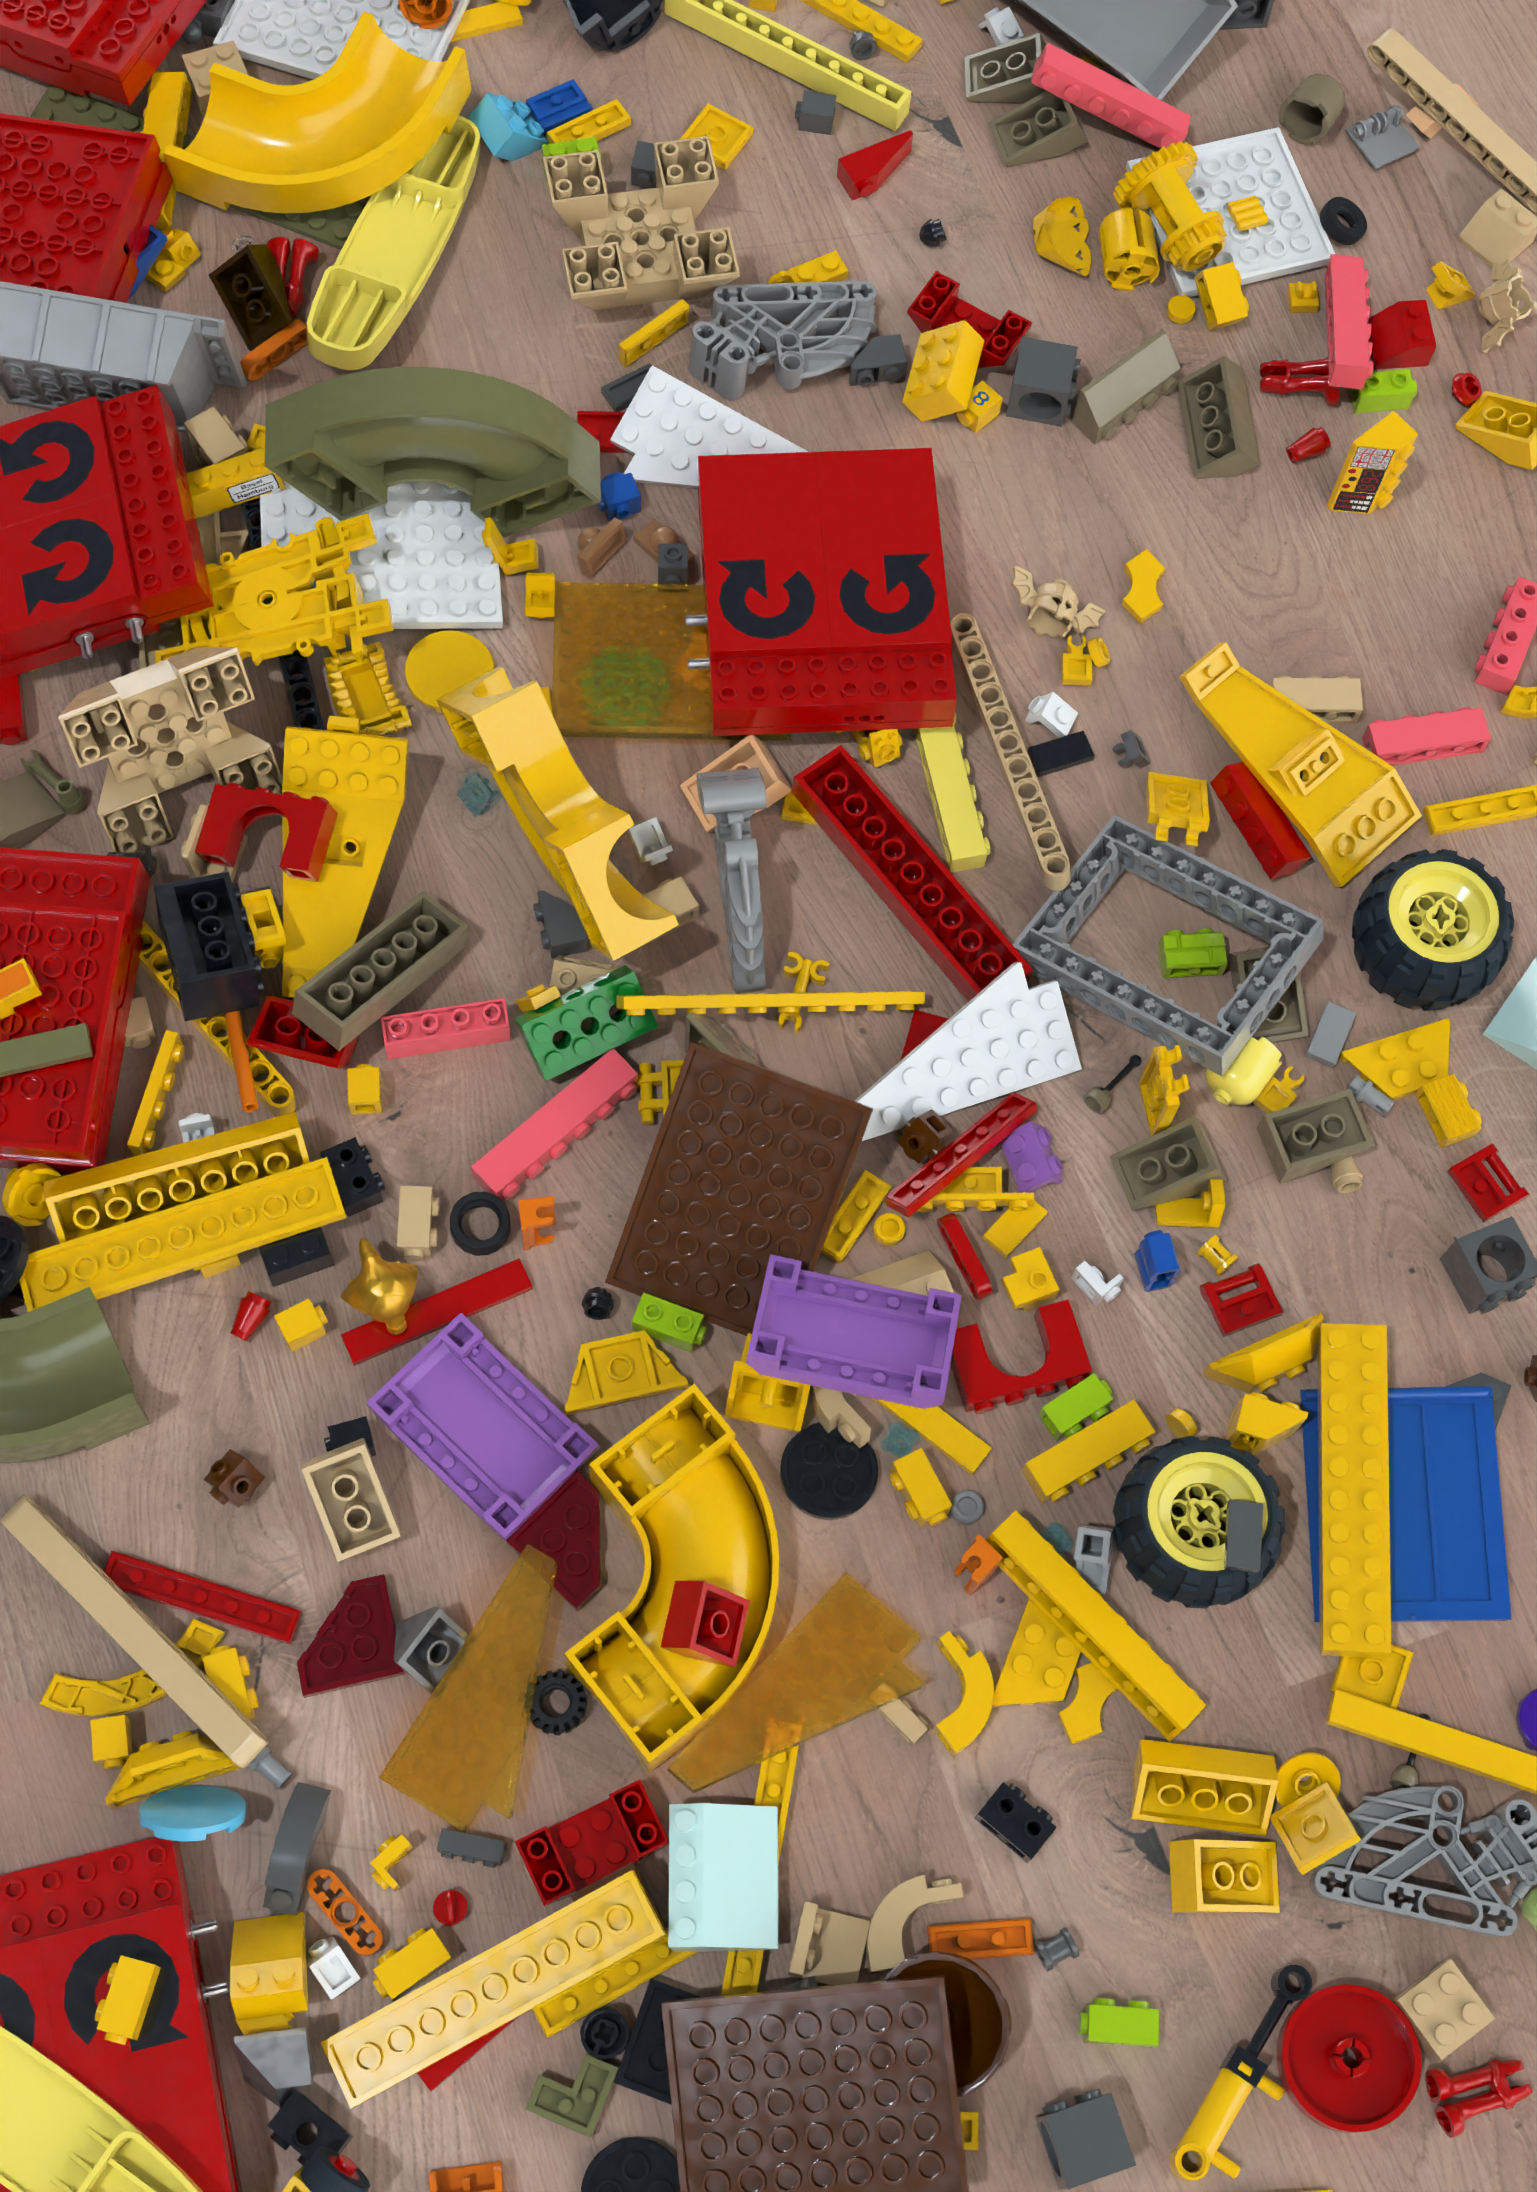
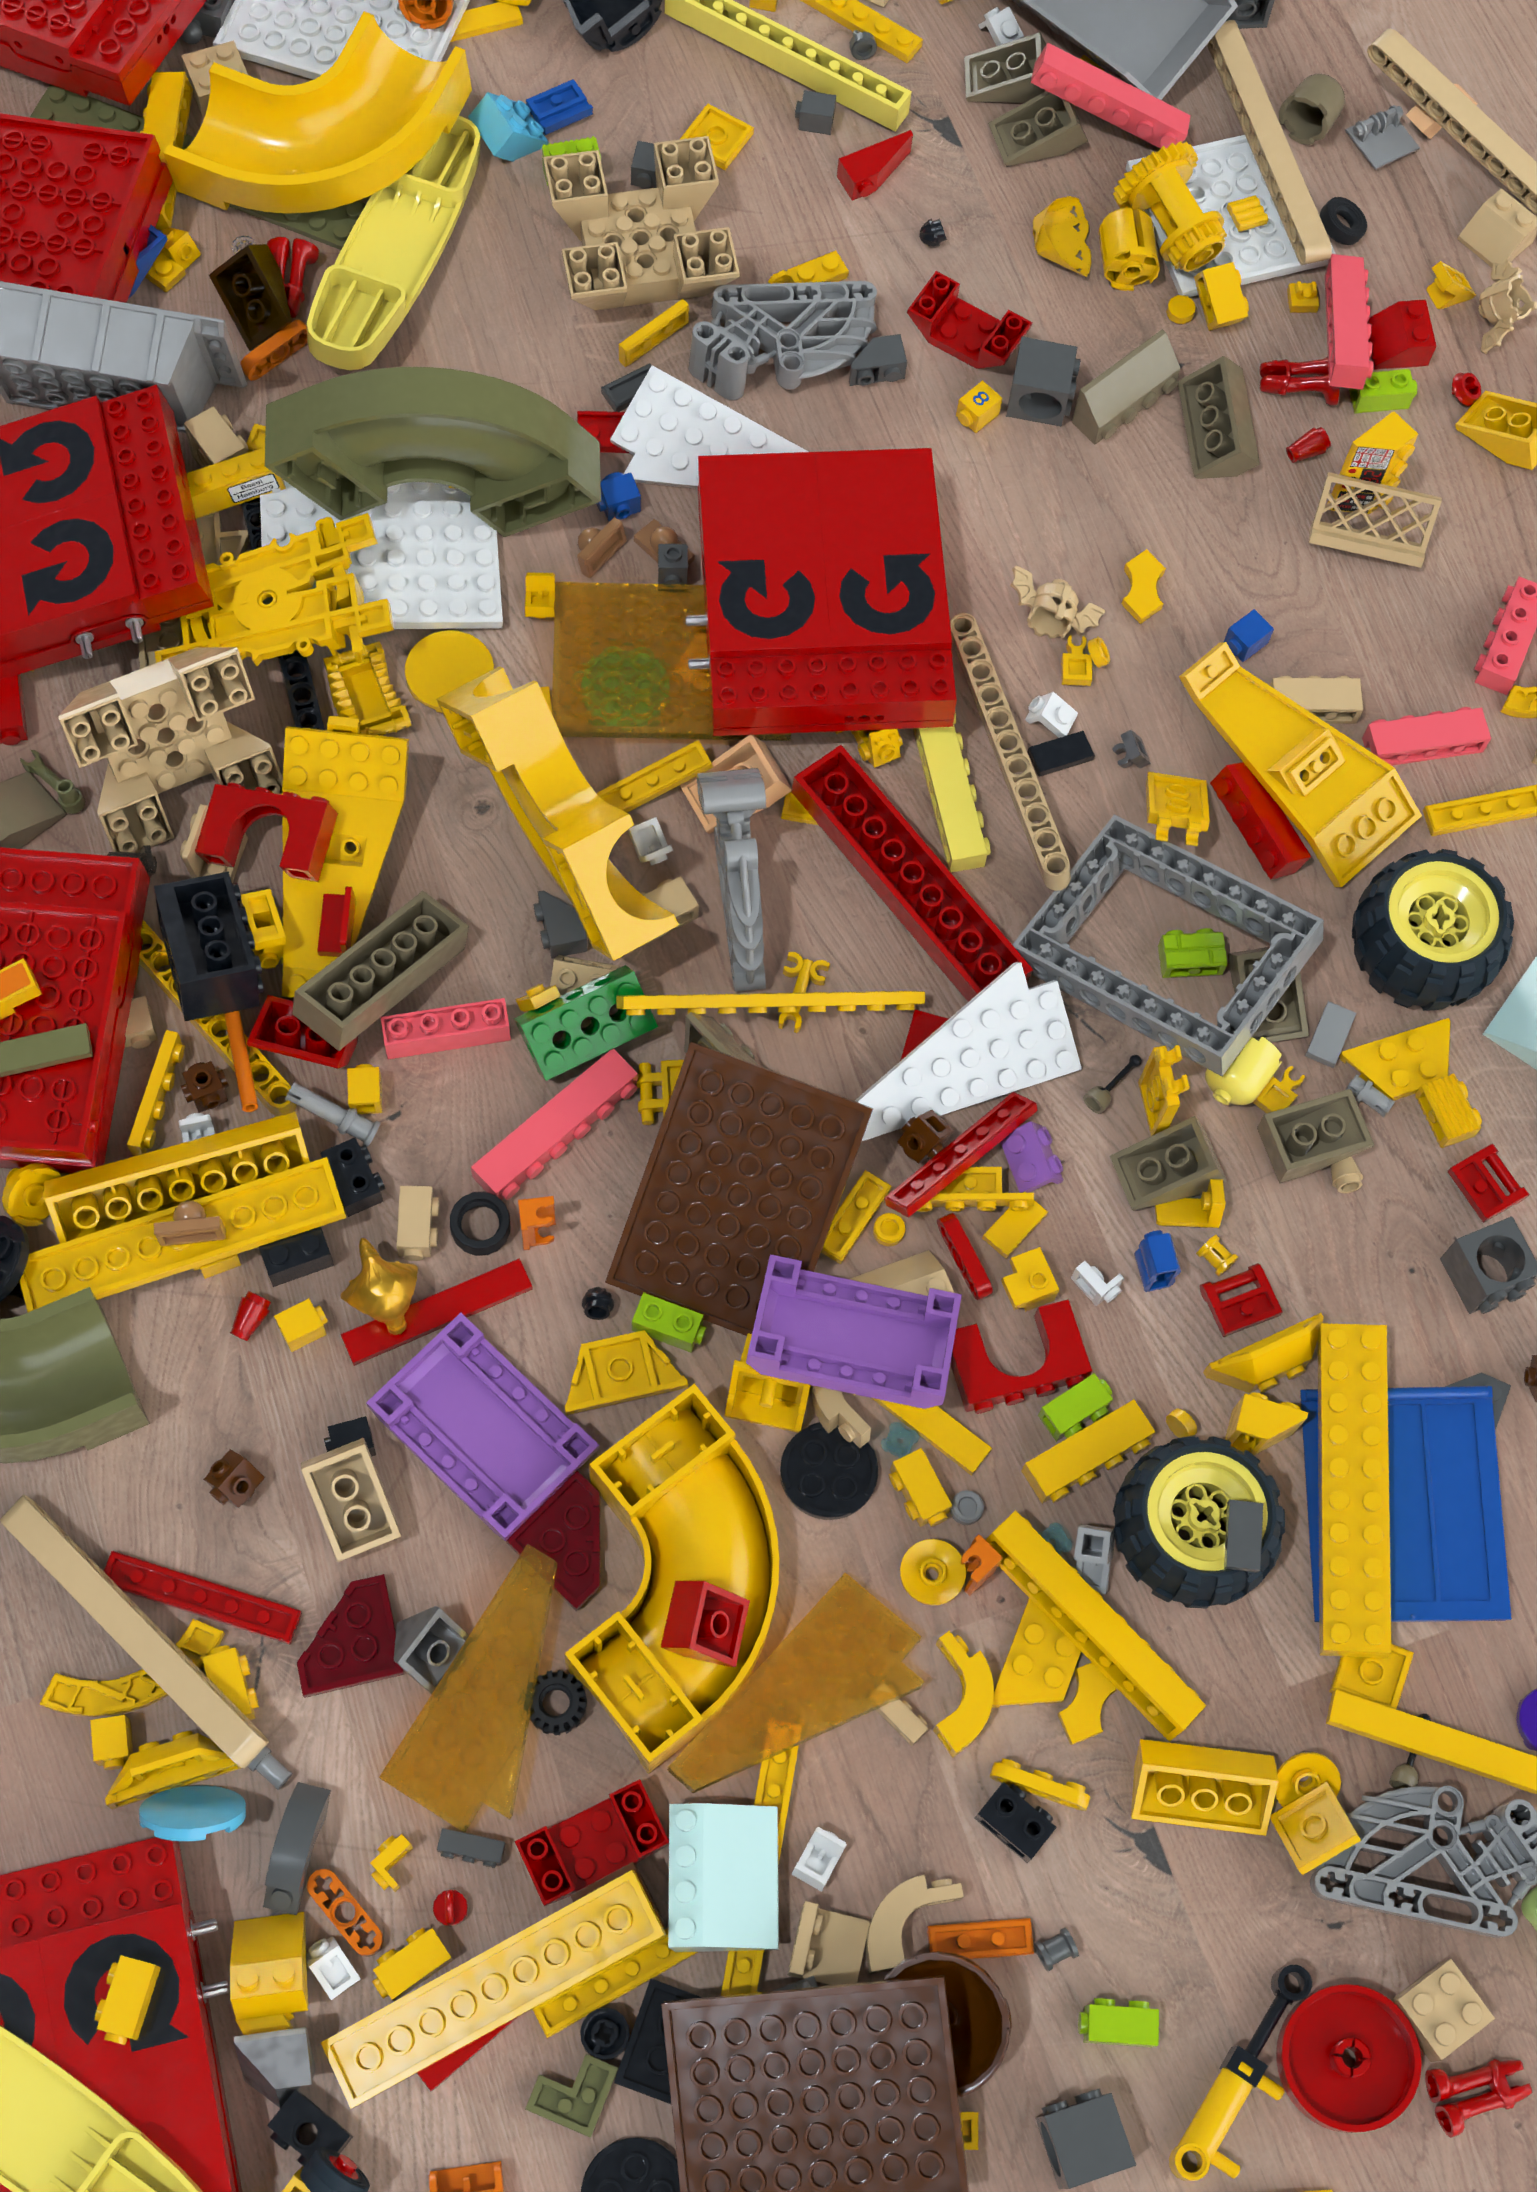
(189, 1226): none -> medium nougat tile
(204, 1086): none -> reddish brown brick
(336, 923): none -> red panel
(346, 1120): none -> light grey pin
(476, 793): clear light blue tile -> none
(511, 557): yellow bracket -> none
(597, 123): yellow plate -> none
(657, 778): none -> yellow tile
(819, 1858): none -> white bracket
(937, 1556): none -> yellow dish
(943, 371): yellow brick -> none
(1040, 1784): none -> yellow plate
(1223, 1876): yellow slope -> none
(1248, 635): none -> blue brick
(1269, 145): none -> tan beam
(1362, 540): none -> tan fence

